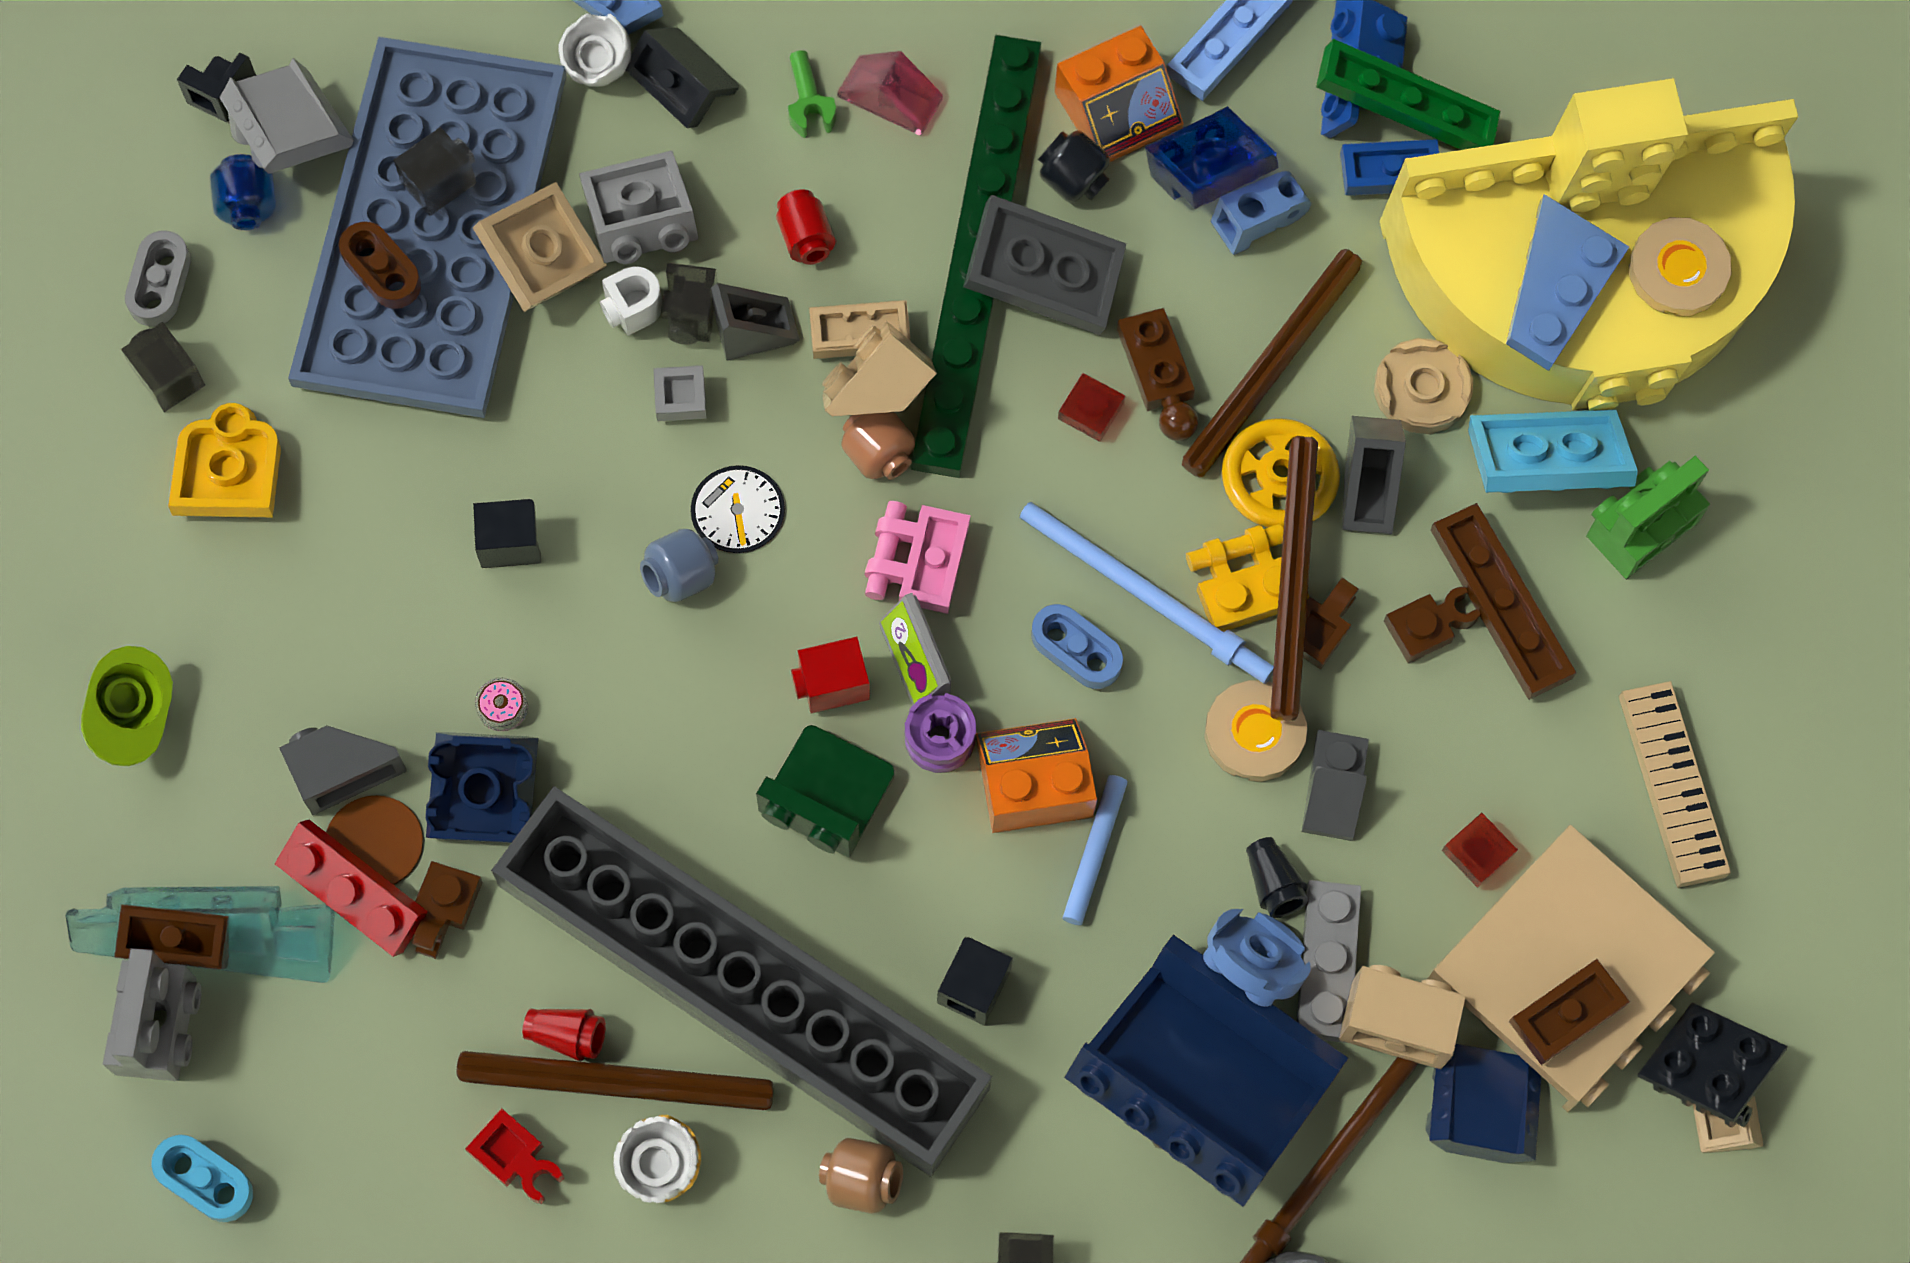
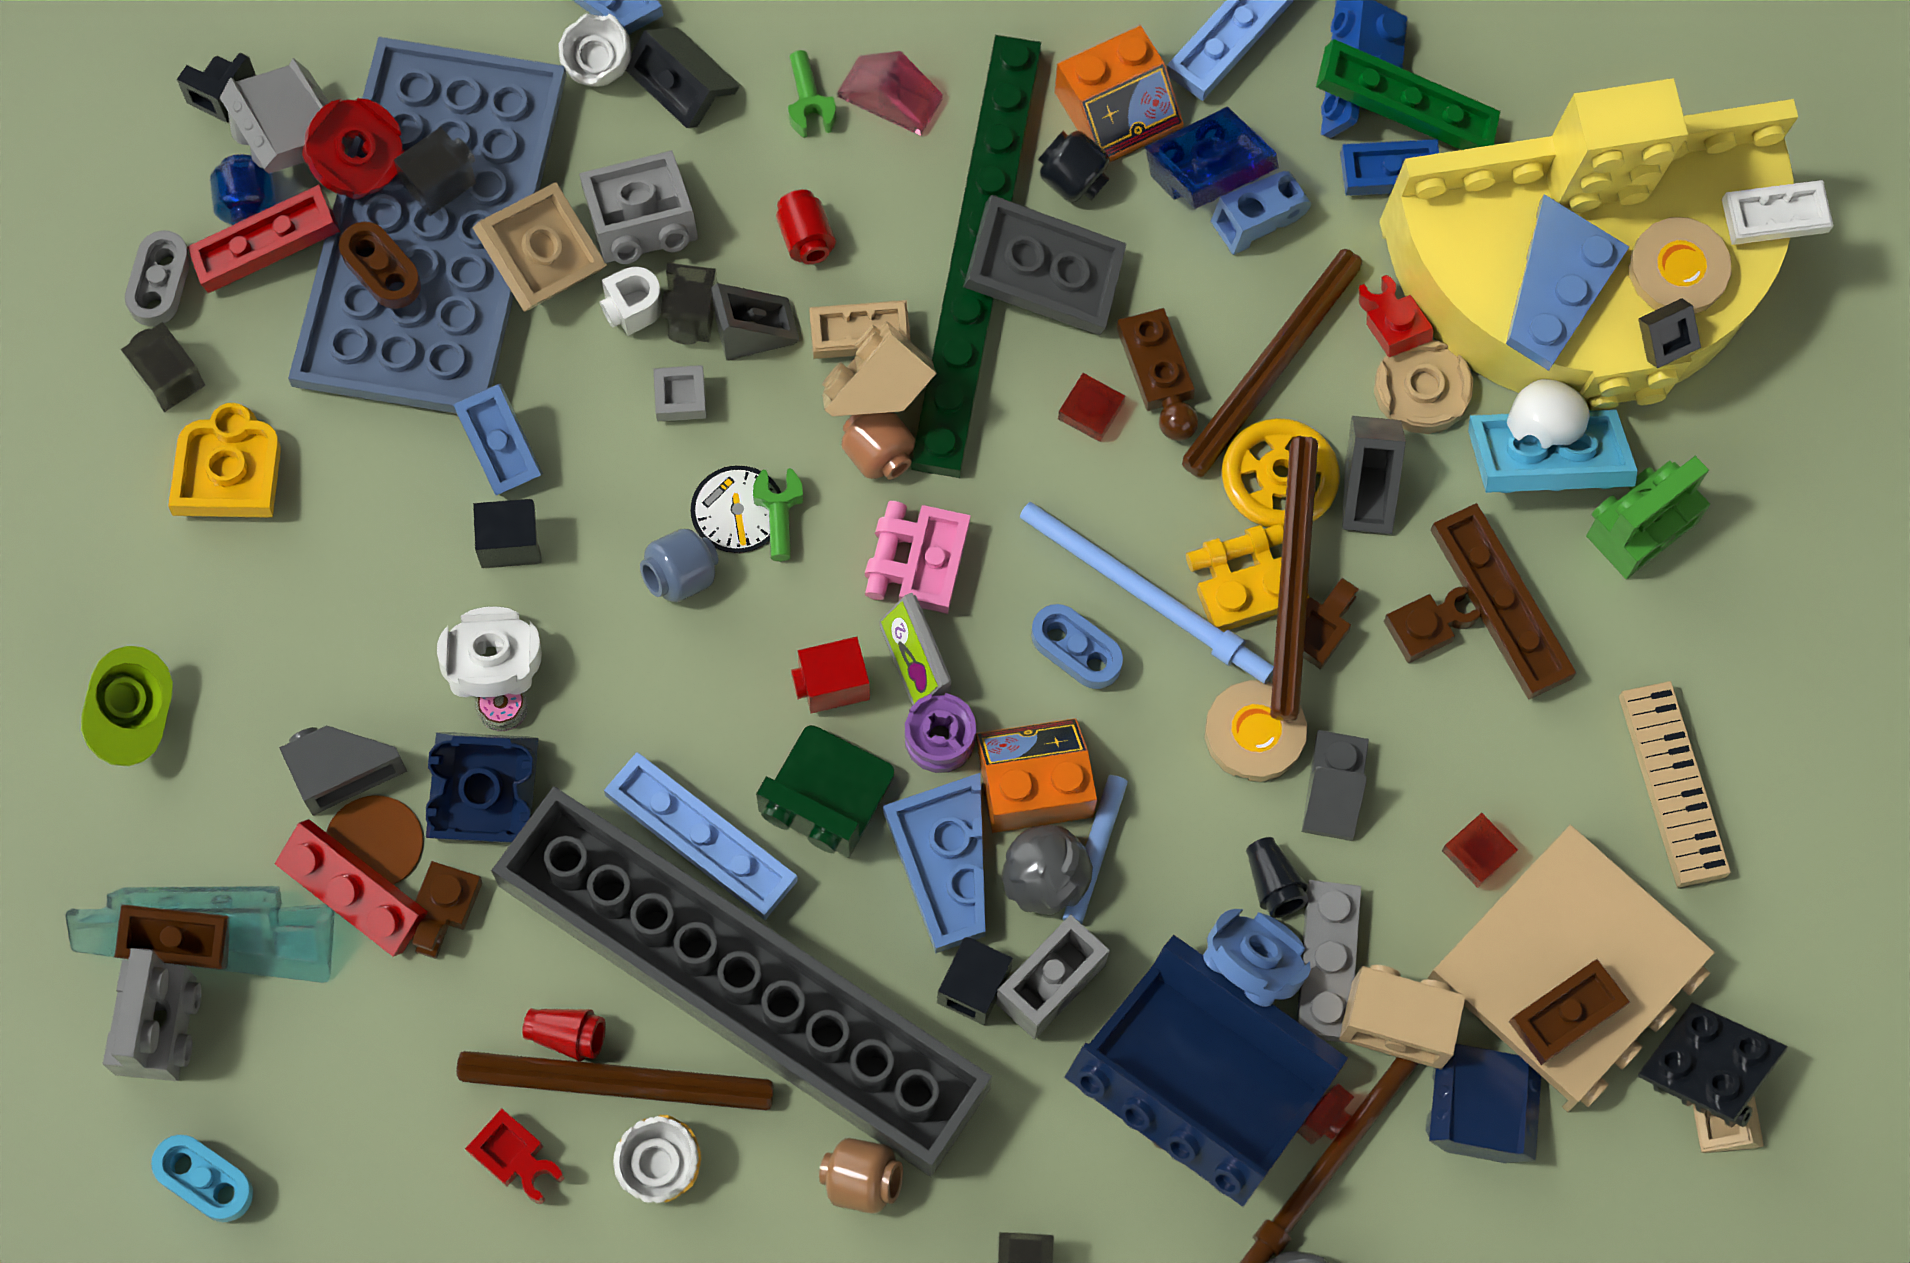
(263, 239): none -> red plate
(326, 153): none -> red plate
(494, 675): none -> white plate
(498, 439): none -> medium blue plate
(701, 835): none -> light blue plate
(778, 508): none -> bright green bar
(943, 858): none -> medium blue wing
(1046, 870): none -> dark grey hair
(1052, 976): none -> light grey brick
(1327, 1116): none -> clear red plate
(1394, 321): none -> red plate
(1549, 412): none -> white hair
(1669, 333): none -> black plate
(1777, 212): none -> white plate

